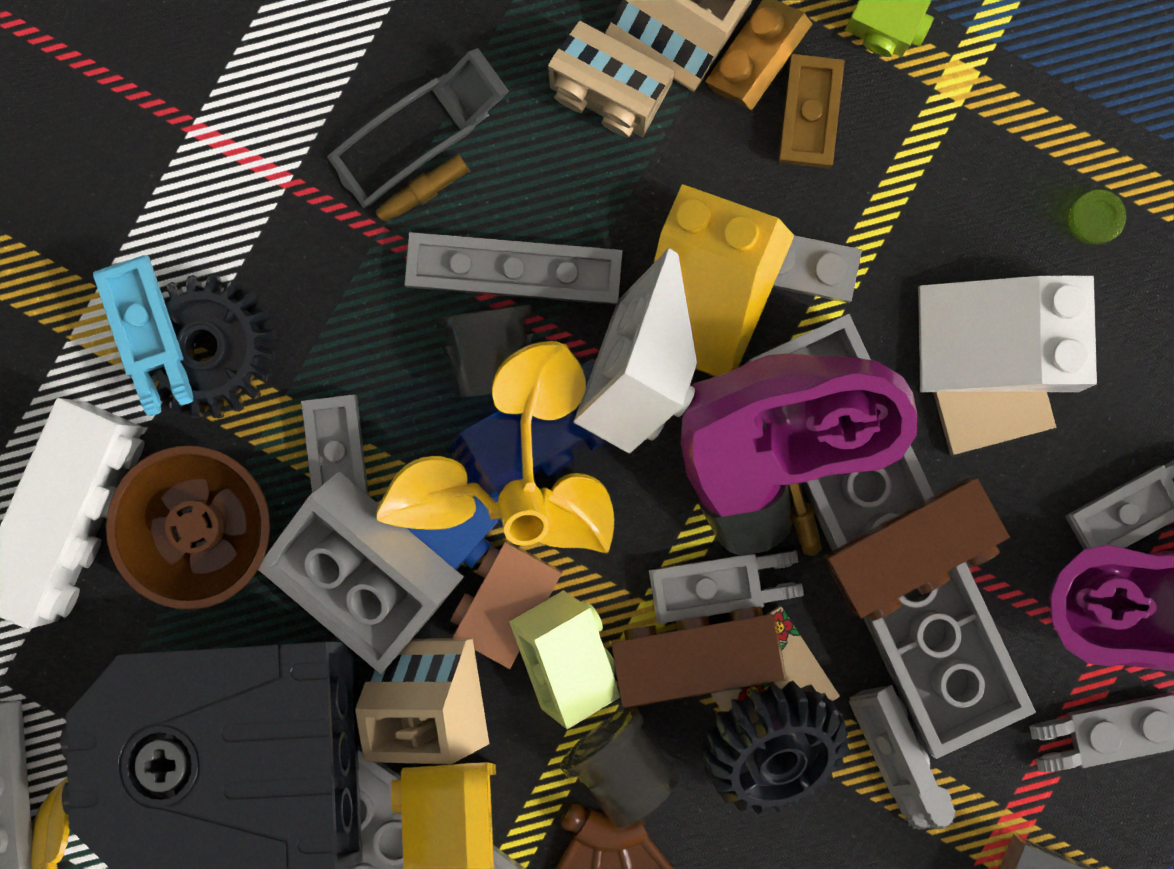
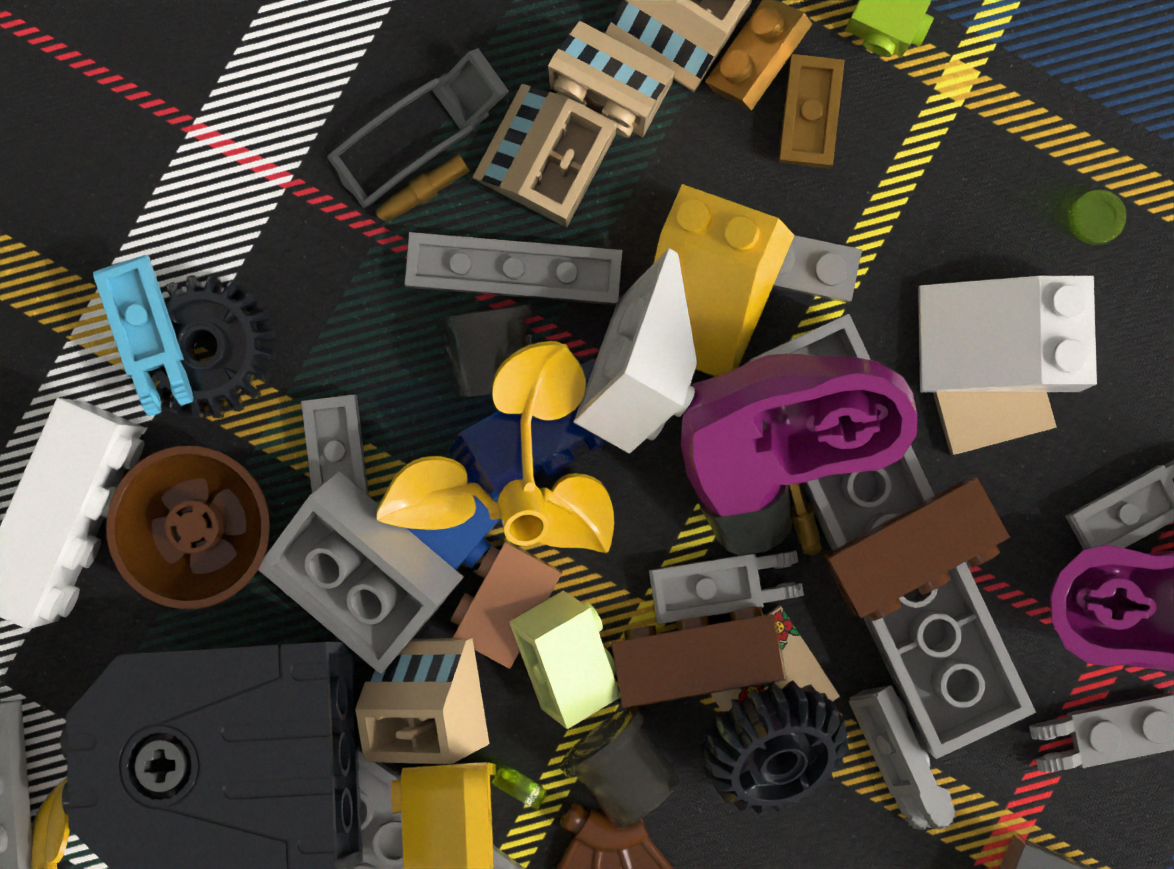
(520, 786): none -> clear neon green tile
(546, 152): none -> tan slope

